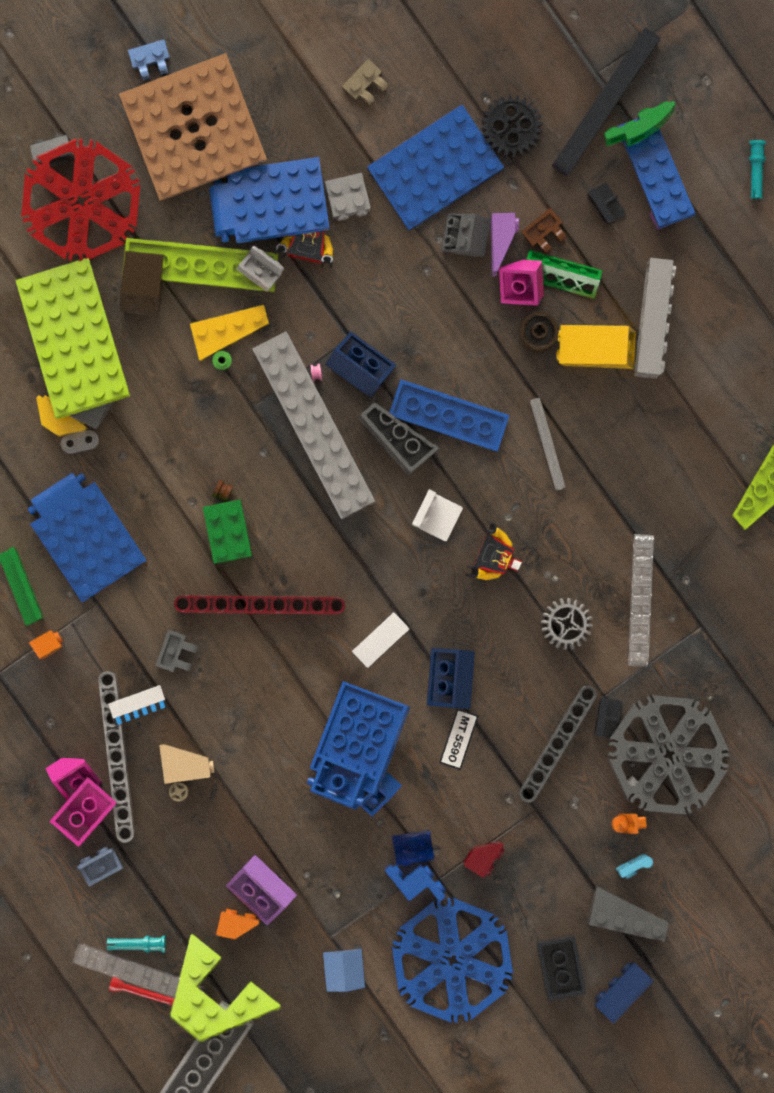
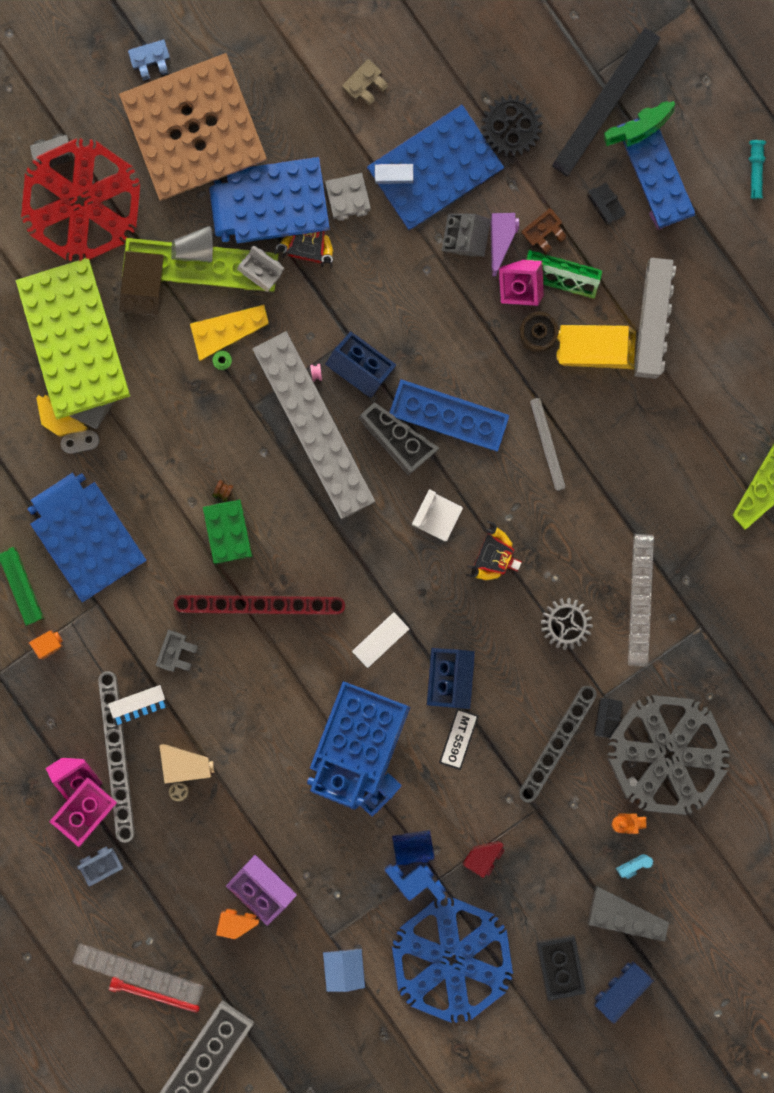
(147, 944): teal pin -> none
(194, 246): none -> dark grey slope
(202, 1015): lime wing -> none
(393, 173): none -> slope

